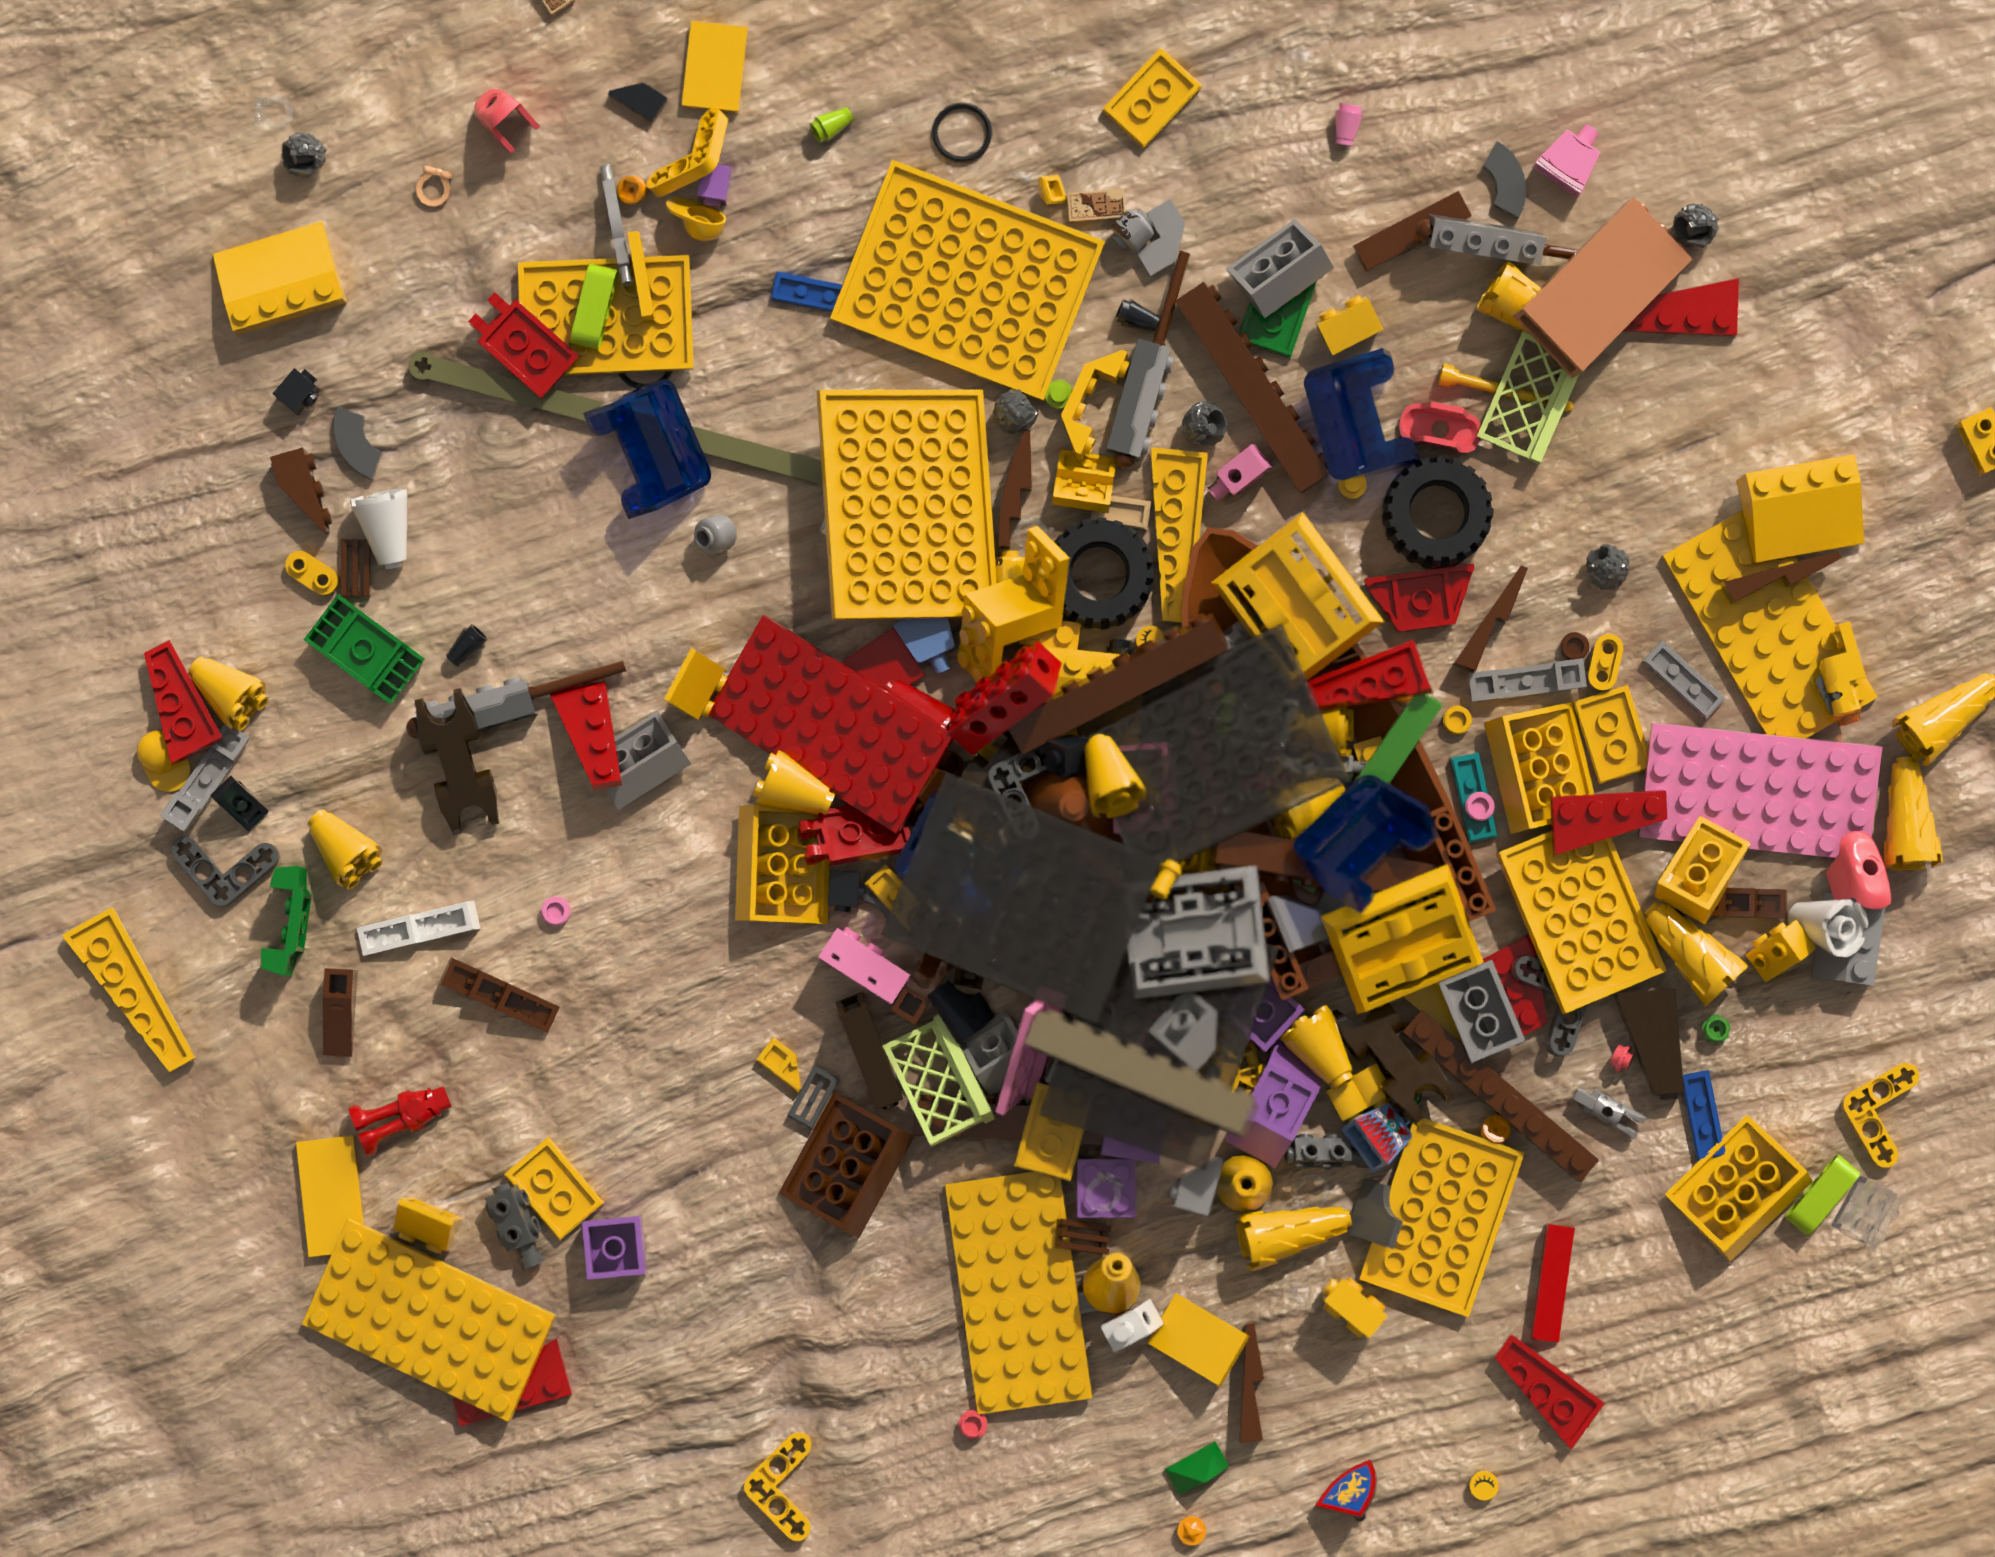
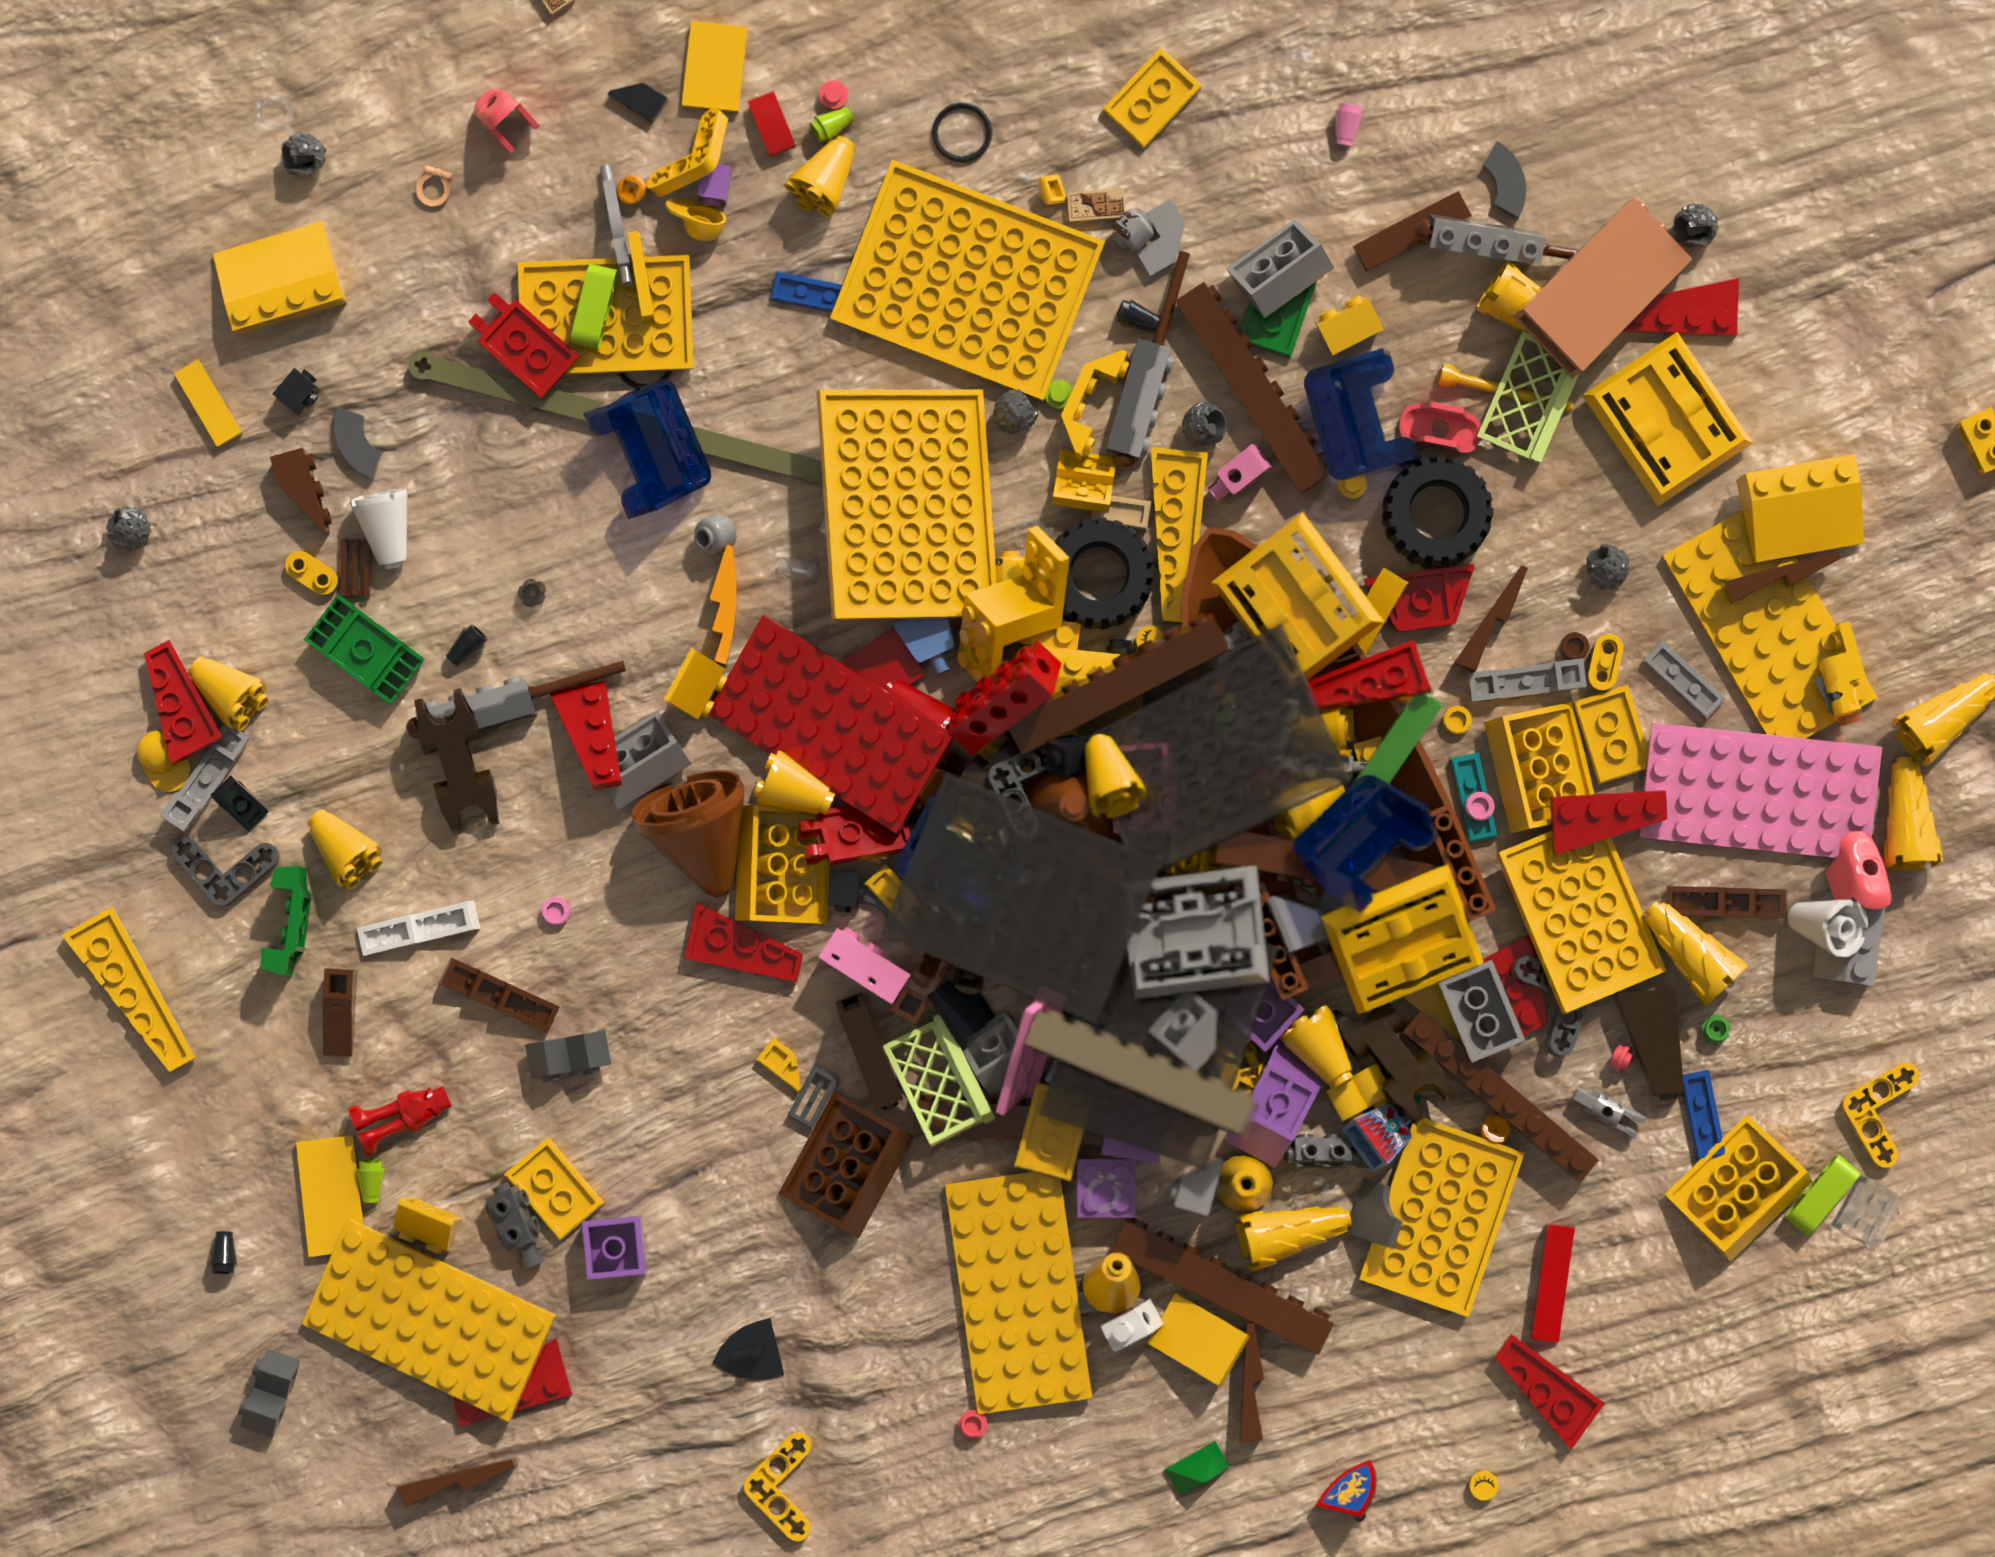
(128, 528): none -> dark grey piece
(208, 403): none -> yellow tile
(223, 1253): none -> black cone
(267, 1401): none -> dark grey brick
(370, 1179): none -> lime cone
(467, 1478): none -> reddish brown slope
(524, 593): none -> clear smoke plate
(567, 1055): none -> dark grey brick
(696, 826): none -> dark orange cone
(726, 594): none -> light orange slope
(731, 945): none -> red wing
(751, 1352): none -> black shield
(771, 124): none -> red slope
(798, 569): none -> clear cone
(823, 177): none -> yellow cone
(833, 94): none -> coral plate
(1017, 481): reddish brown slope -> none
(1102, 1239): reddish brown tile -> none
(1169, 872): yellow pin -> none
(1191, 1530): light orange tile -> none
(1223, 1287): none -> reddish brown brick
(1345, 1300): yellow brick -> none
(1383, 597): none -> yellow tile
(1570, 160): bright pink torso -> none
(1668, 418): none -> yellow piece
(1701, 870): yellow slope -> none
(1780, 950): yellow brick -> none

